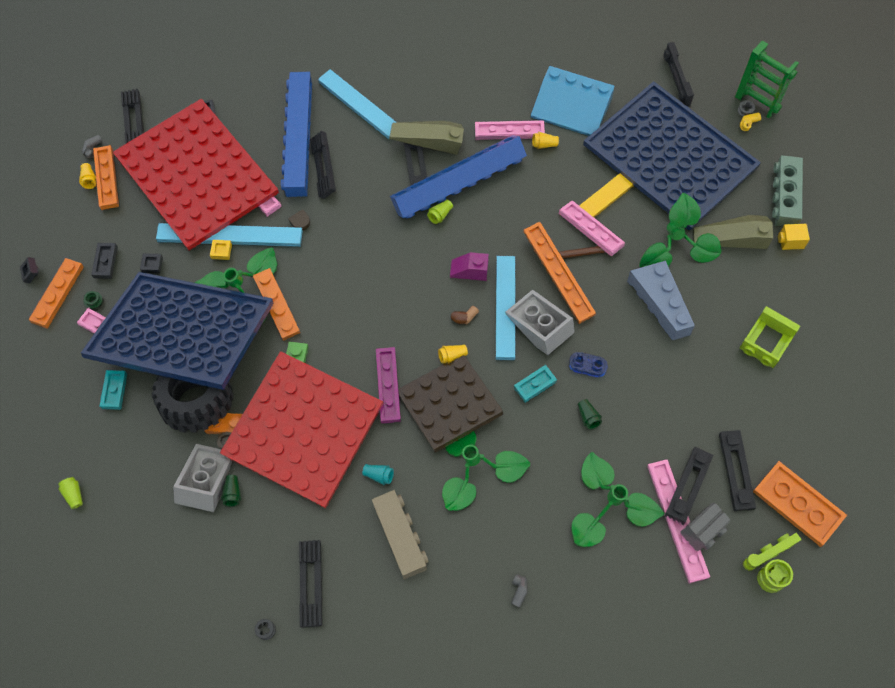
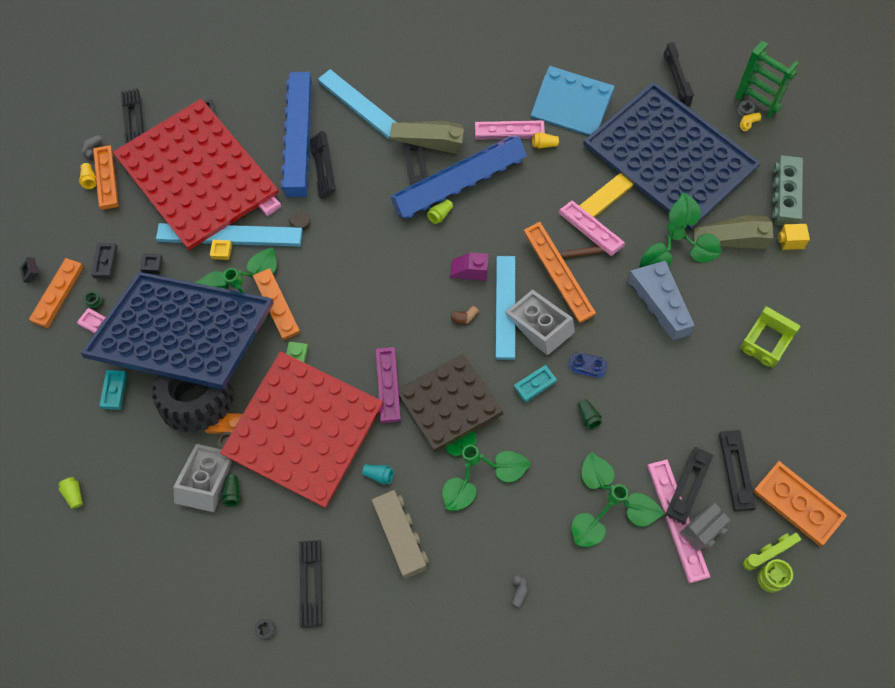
(451, 353): yellow cone -> none

